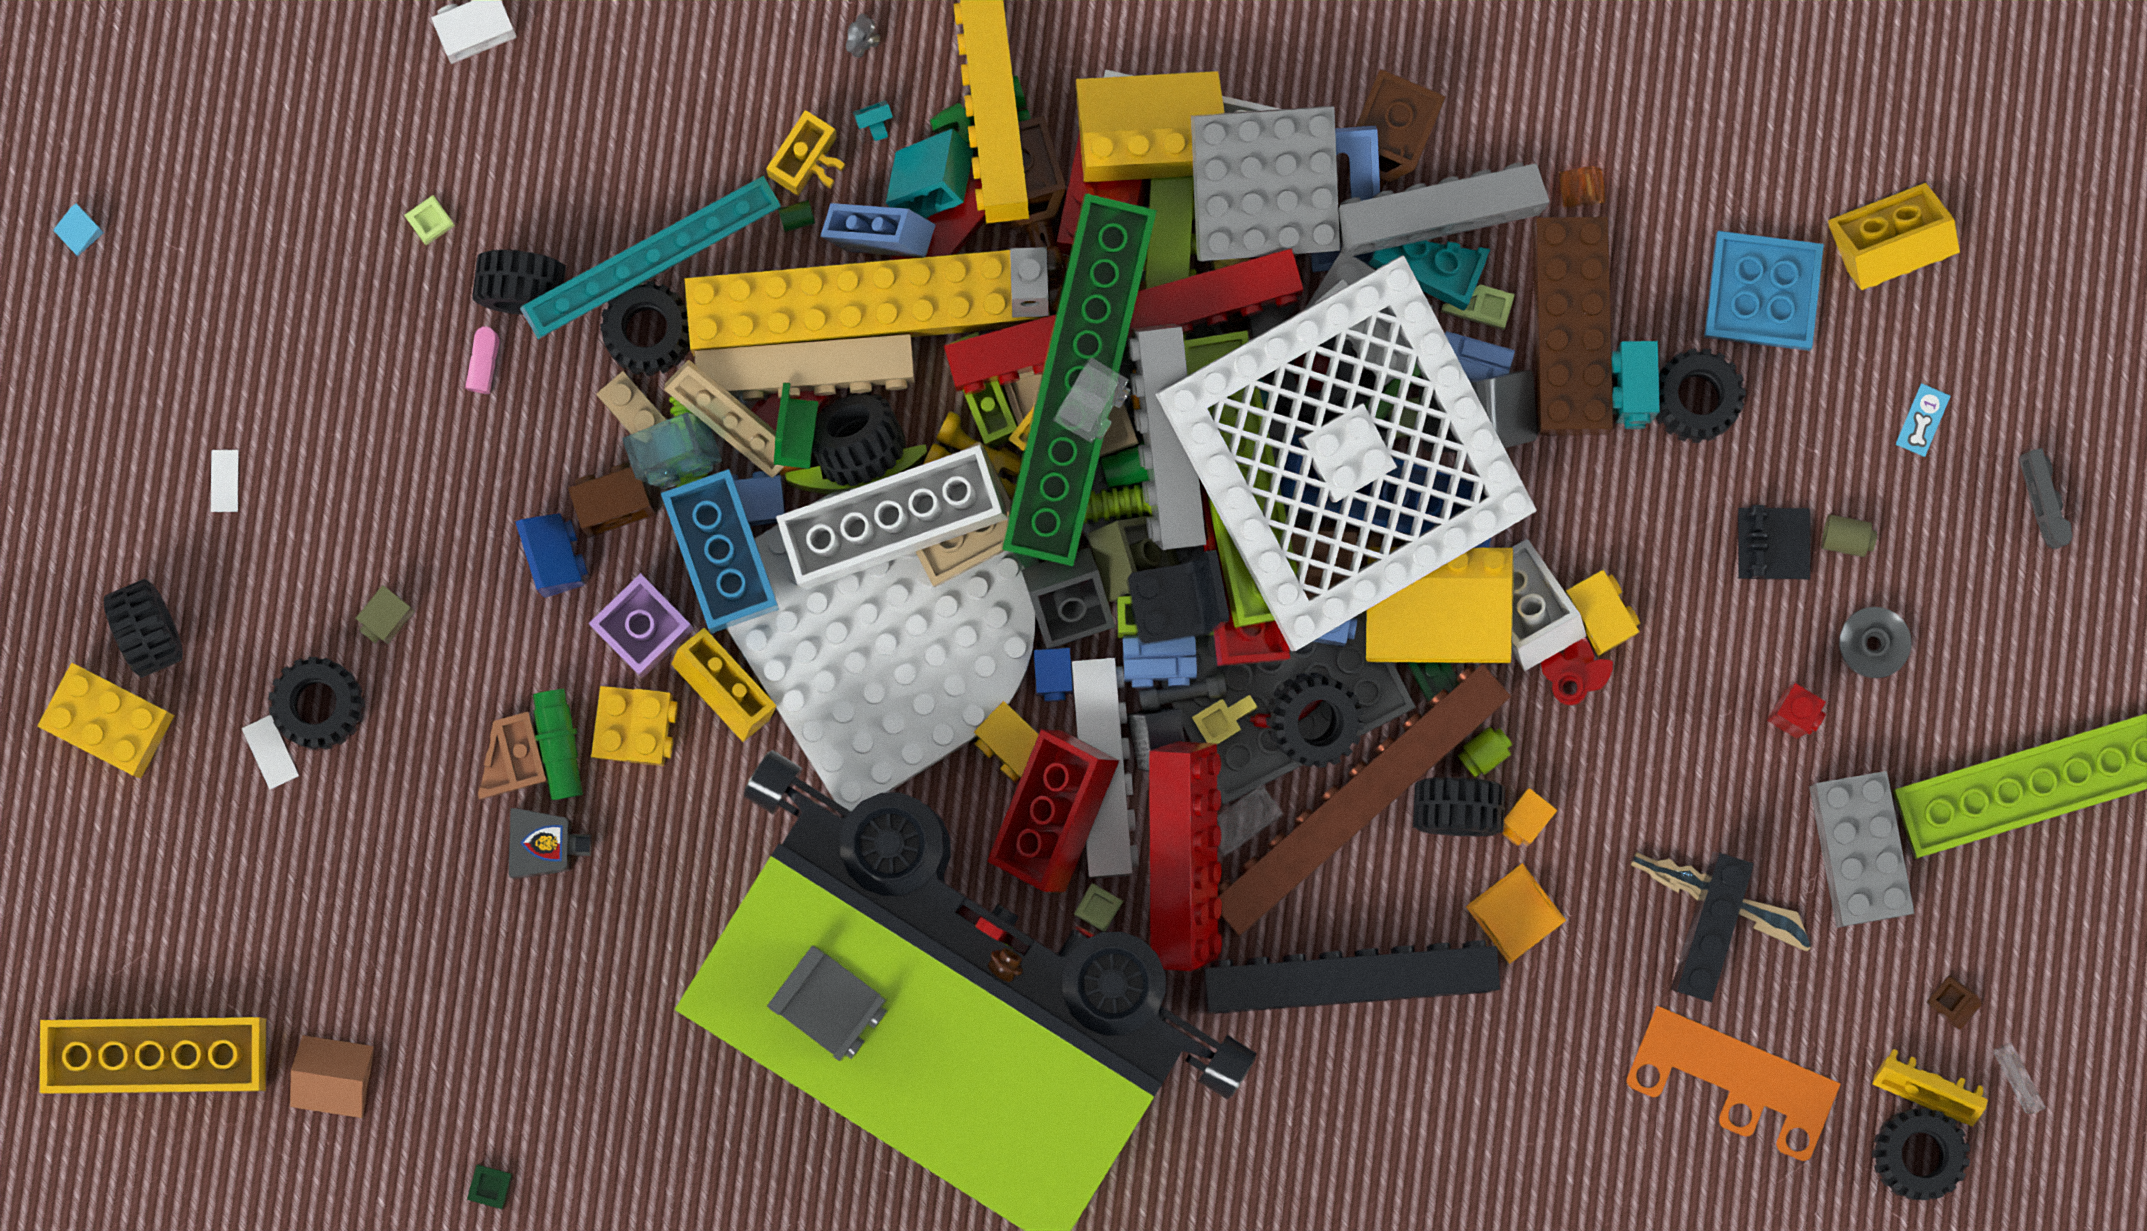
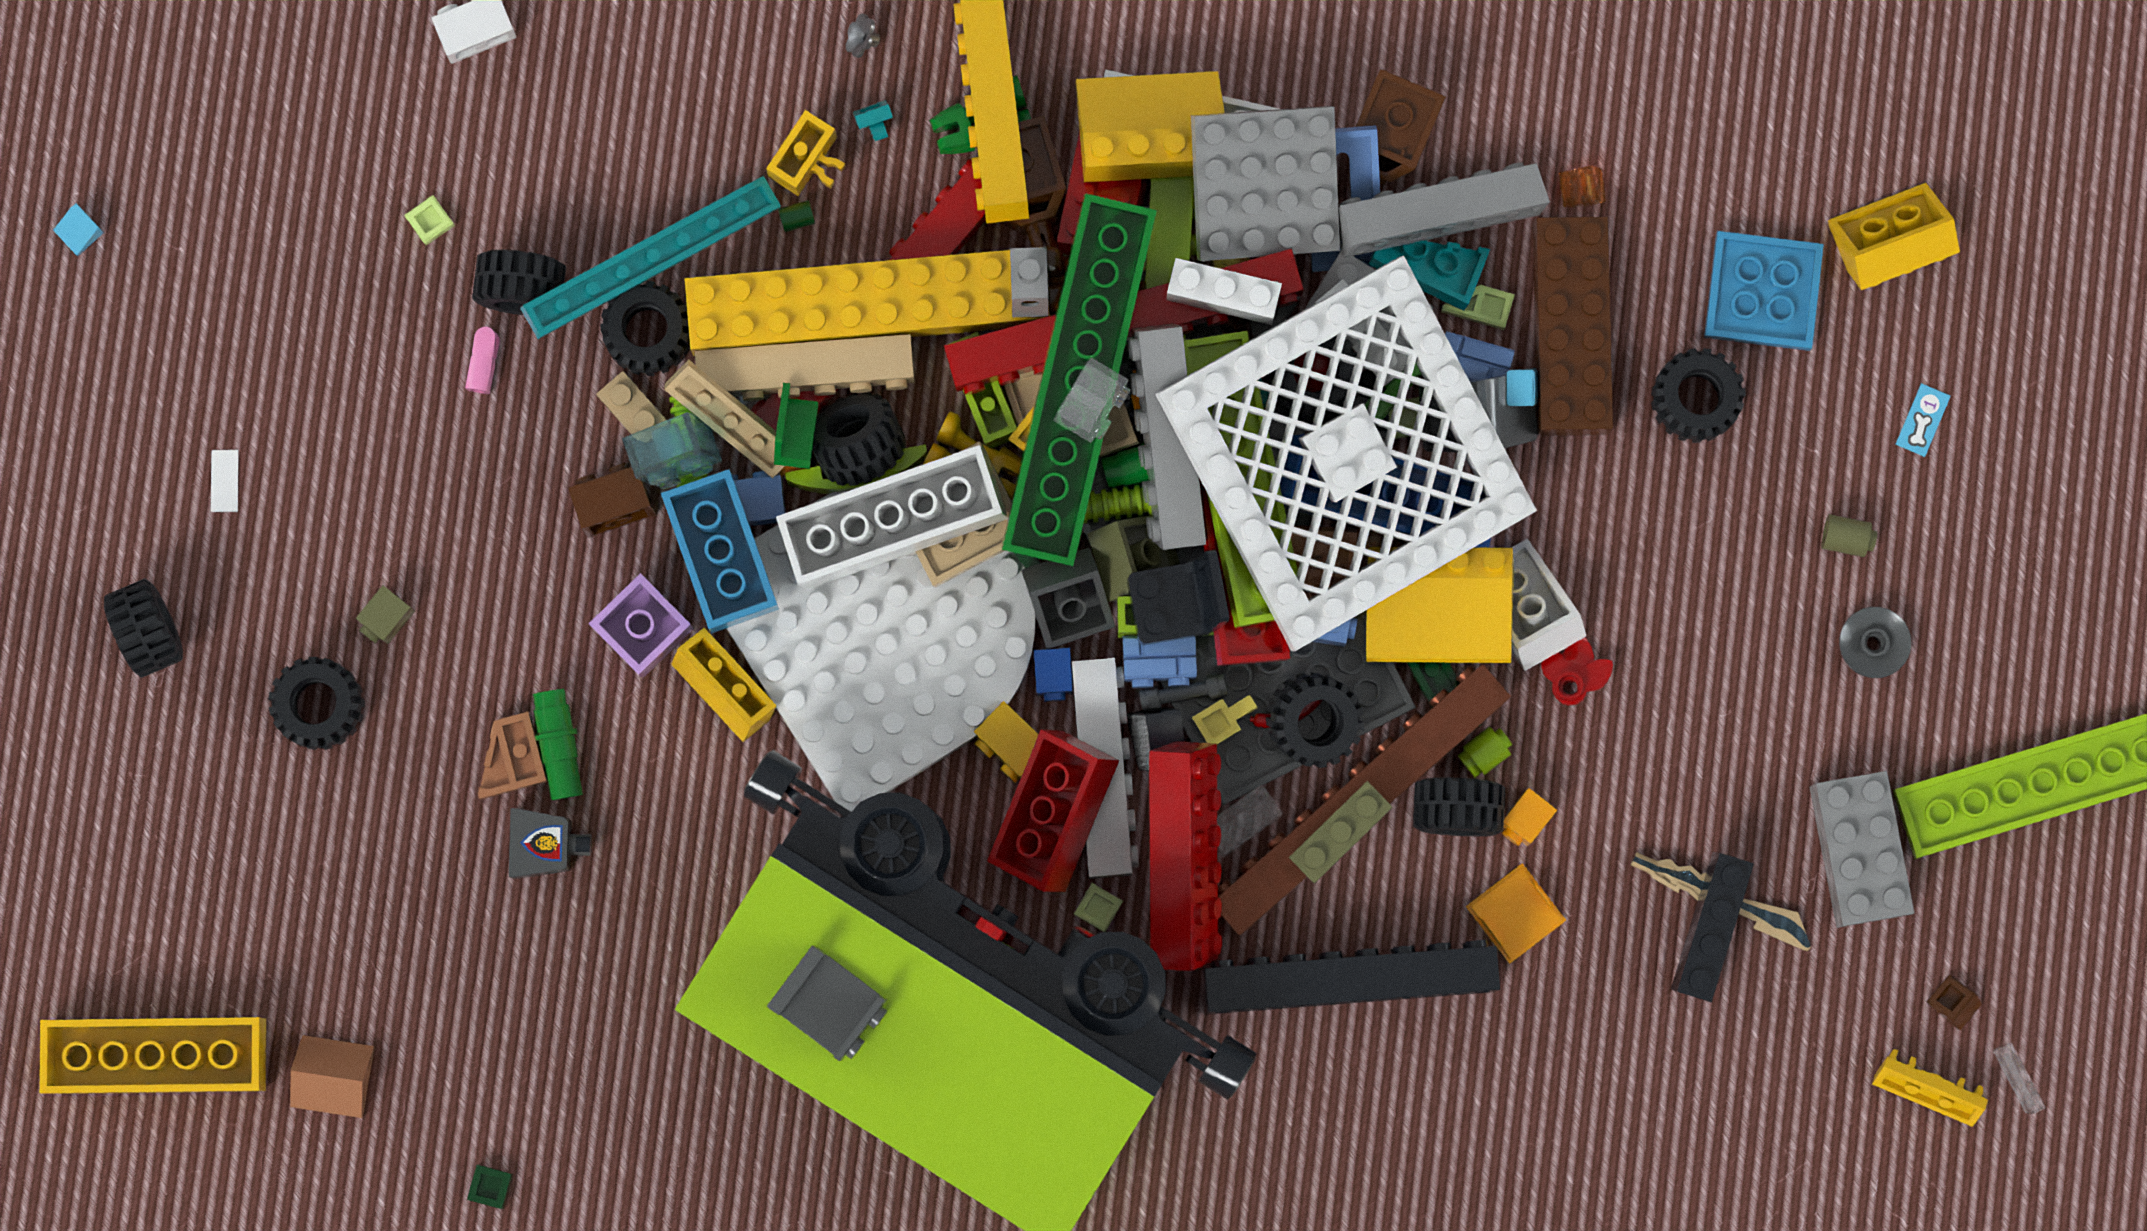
(105, 720): yellow brick -> none
(270, 752): white sticker -> none
(551, 553): blue slope -> none
(634, 725): yellow plate -> none
(878, 230): medium blue brick -> none
(930, 174): teal brick -> none
(1005, 964): reddish brown plate -> none
(1223, 291): none -> white brick
(1340, 832): none -> olive brick
(1522, 387): none -> medium azure slope
(1603, 613): yellow brick -> none
(1635, 383): teal brick -> none
(1744, 1070): orange piece -> none
(1773, 543): black hinge -> none
(1798, 712): red brick -> none
(1951, 1147): black tyre -> none
(2044, 499): dark grey hinge -> none

